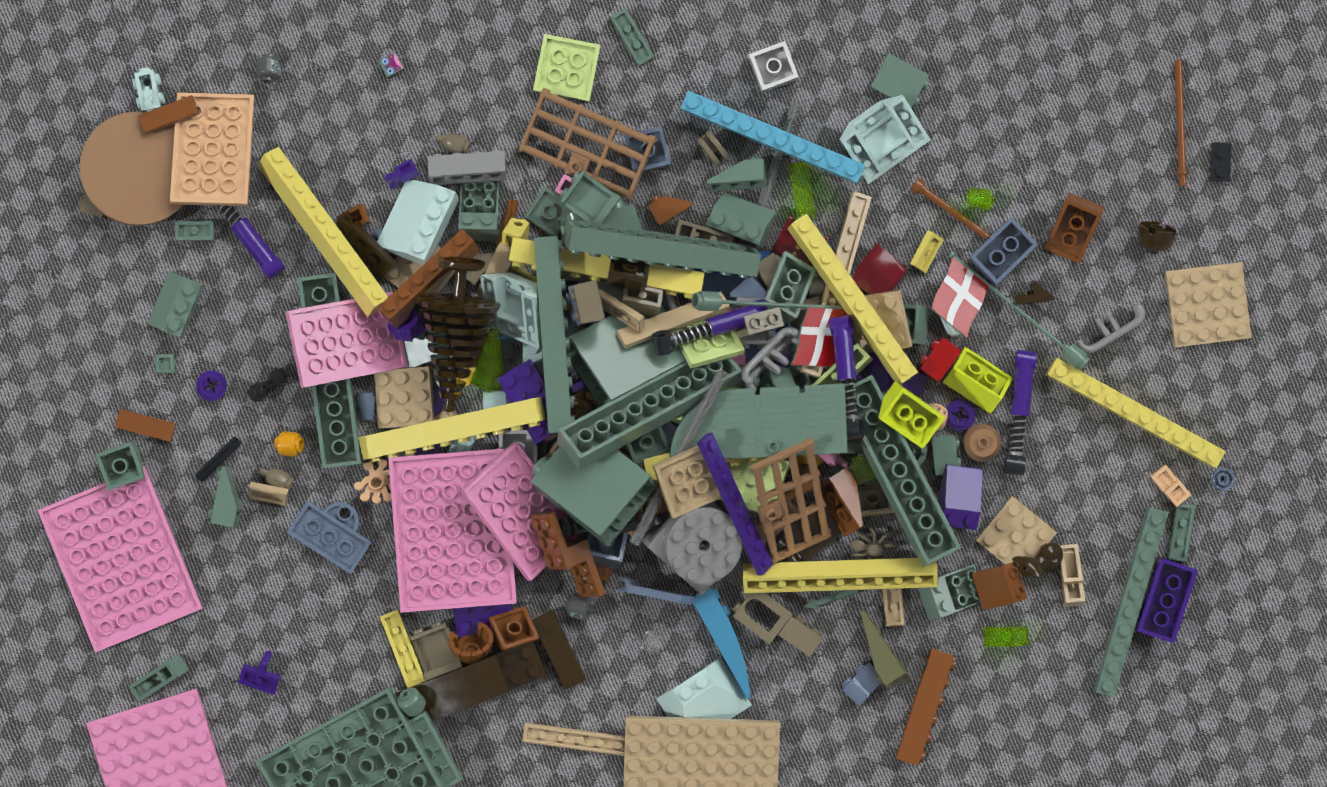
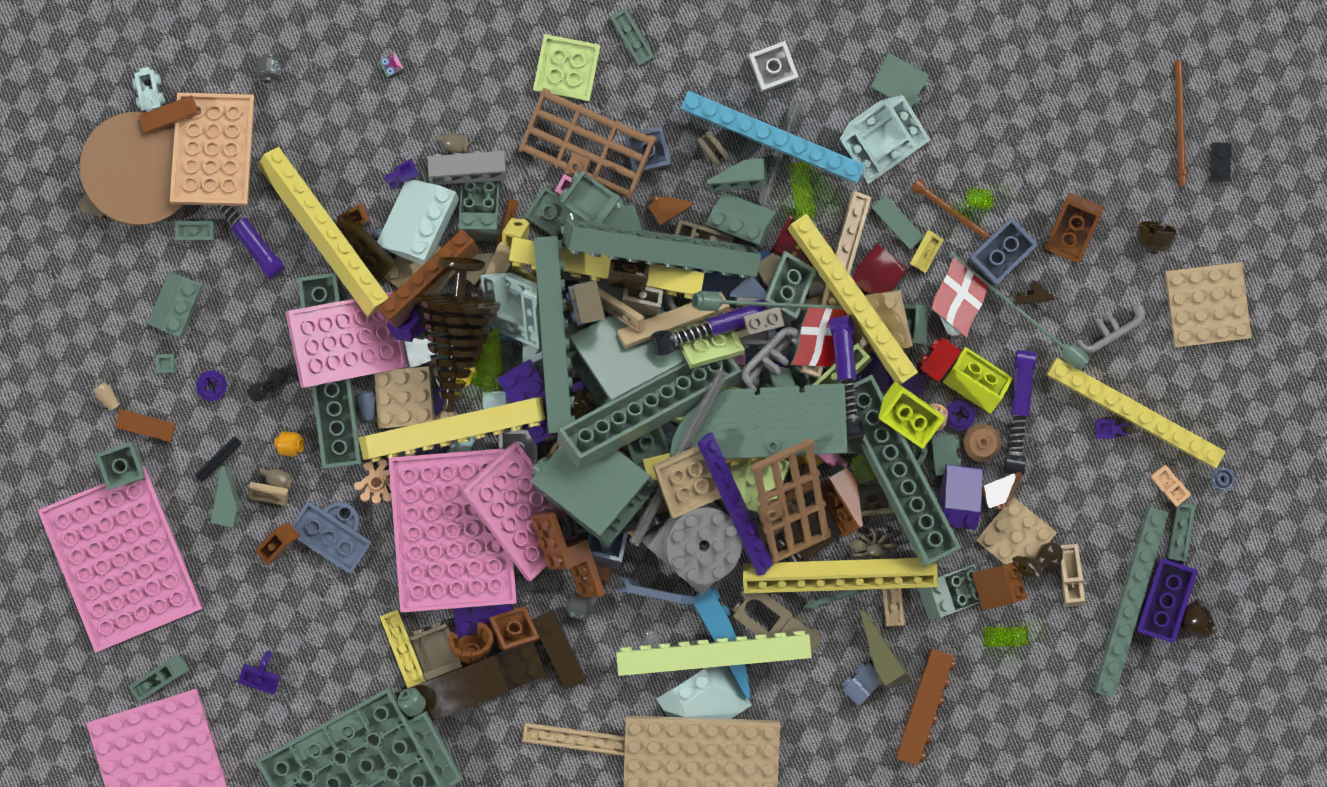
(106, 396): none -> tan cone
(277, 543): none -> dark orange brick
(713, 654): none -> yellowish green brick
(897, 222): none -> sand green tile
(1001, 491): none -> slope
(1107, 429): none -> dark purple plate
(1197, 620): none -> dark brown cylinder

